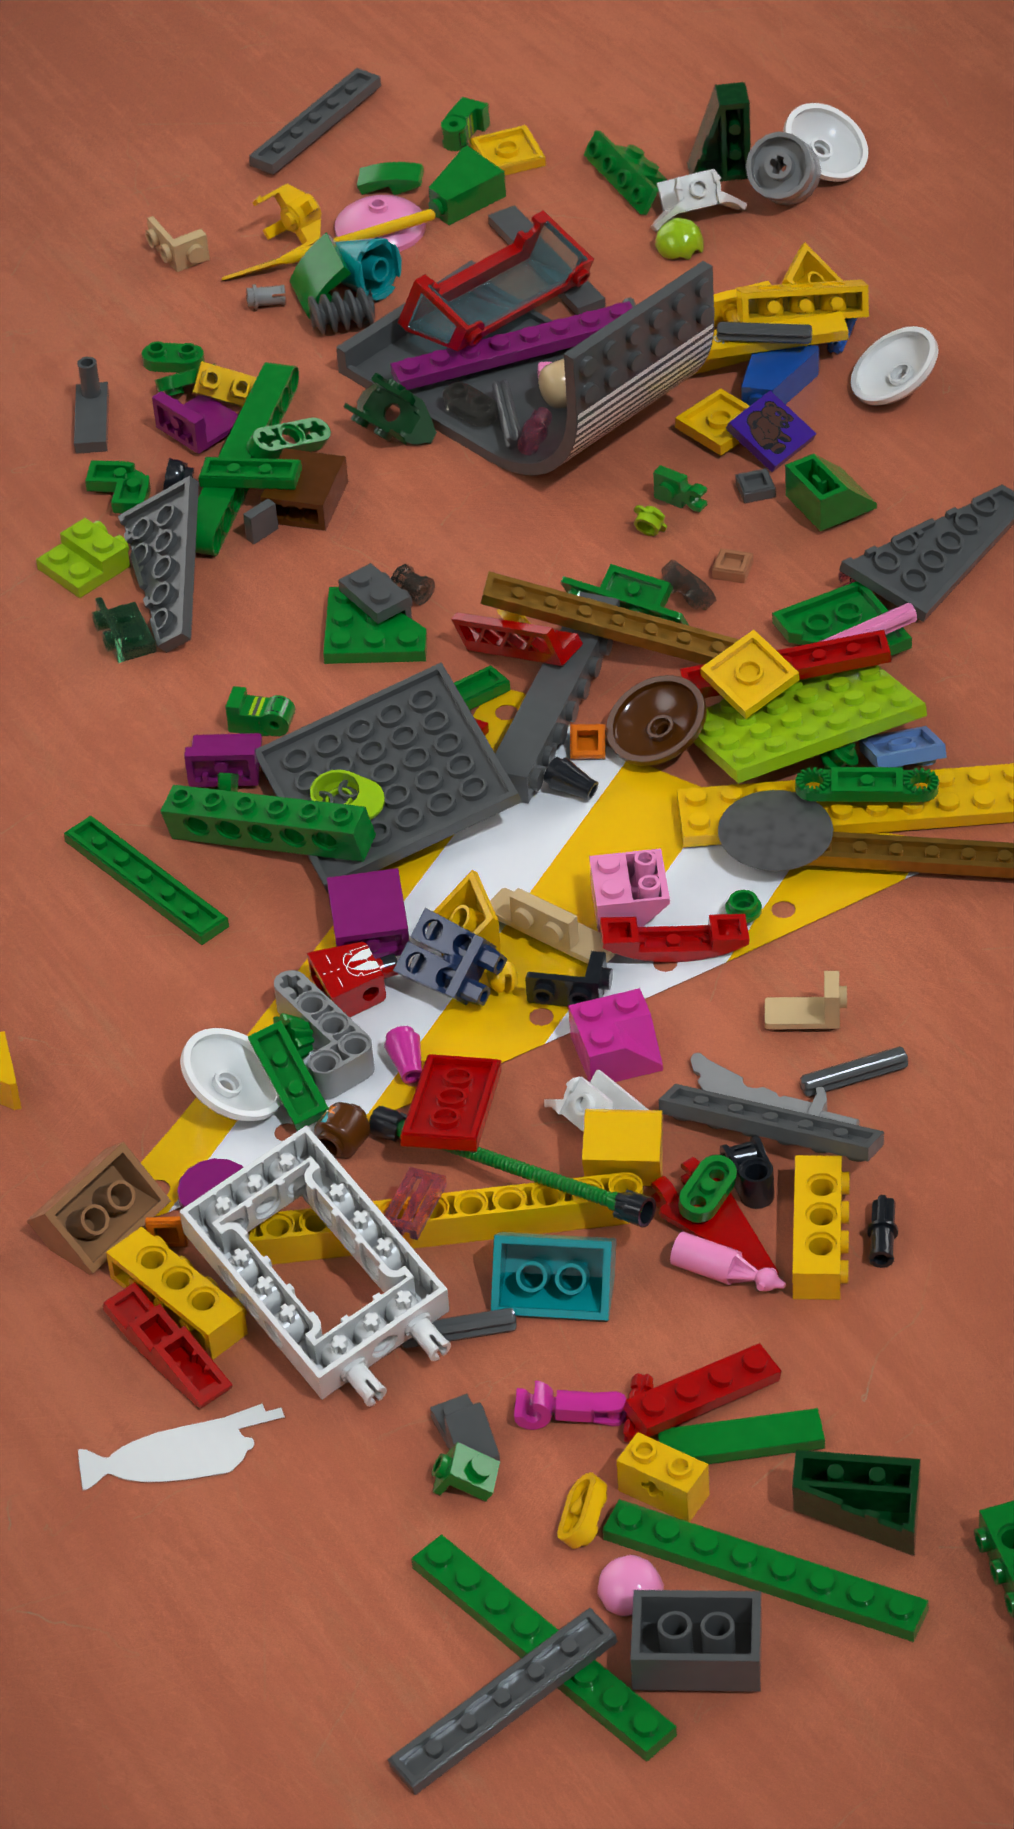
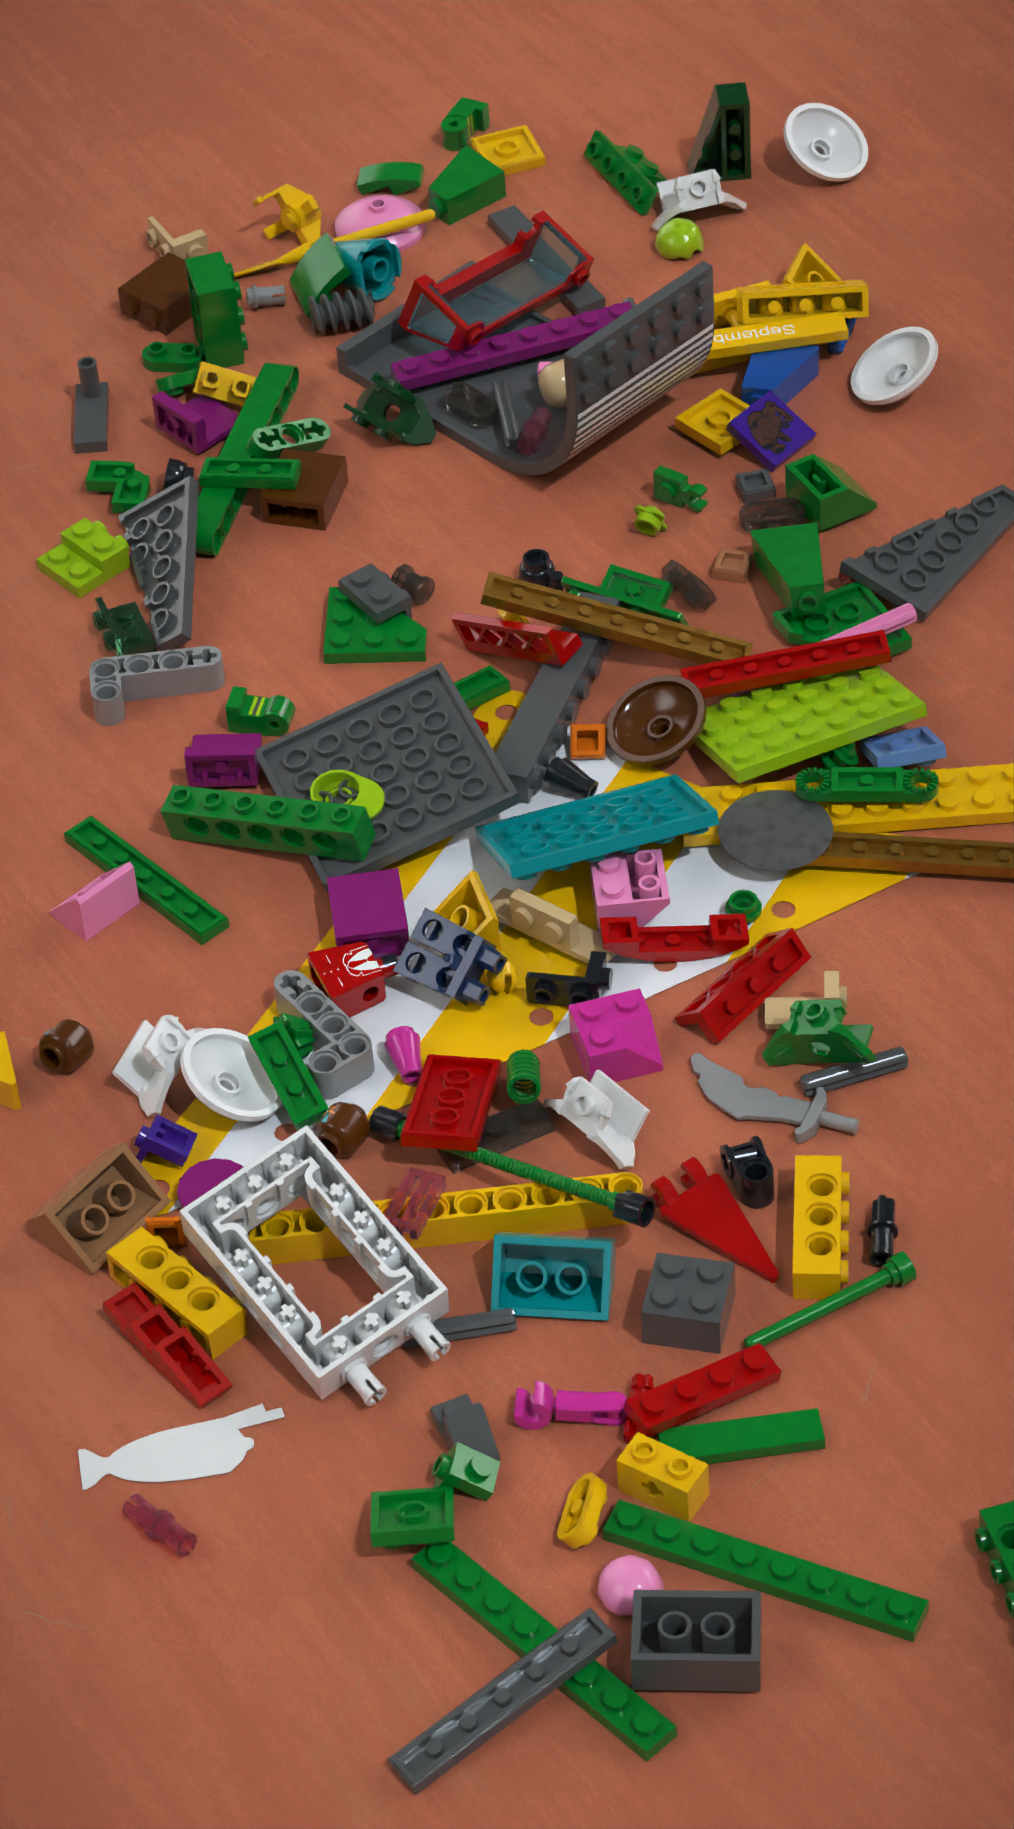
(65, 1046): none -> reddish brown head
(99, 902): none -> bright pink slope
(152, 676): none -> light grey beam
(153, 1061): none -> white piece
(158, 295): none -> reddish brown brick
(159, 1525): none -> clear pink pin
(165, 1140): none -> dark purple bracket
(216, 309): none -> green brick
(228, 781): green tile -> none
(260, 521): dark grey tile -> none
(314, 121): dark grey plate -> none
(412, 1517): none -> green plate
(507, 1131): none -> clear smoke plate
(523, 1076): none -> green piece
(540, 570): none -> black piece
(596, 827): none -> teal plate
(623, 1143): yellow slope -> none
(688, 1303): none -> dark grey brick
(705, 1191): green plate -> none
(720, 1263): bright pink wheel -> none
(746, 984): none -> red fence
(749, 674): yellow plate -> none
(764, 332): dark grey axle -> none
(769, 157): light grey wheel -> none
(772, 513): none -> clear smoke plate
(772, 1122): dark grey plate -> none
(792, 566): none -> green slope
(819, 1036): none -> green piece
(860, 1494): dark green wedge -> none
(897, 1271): none -> green piece

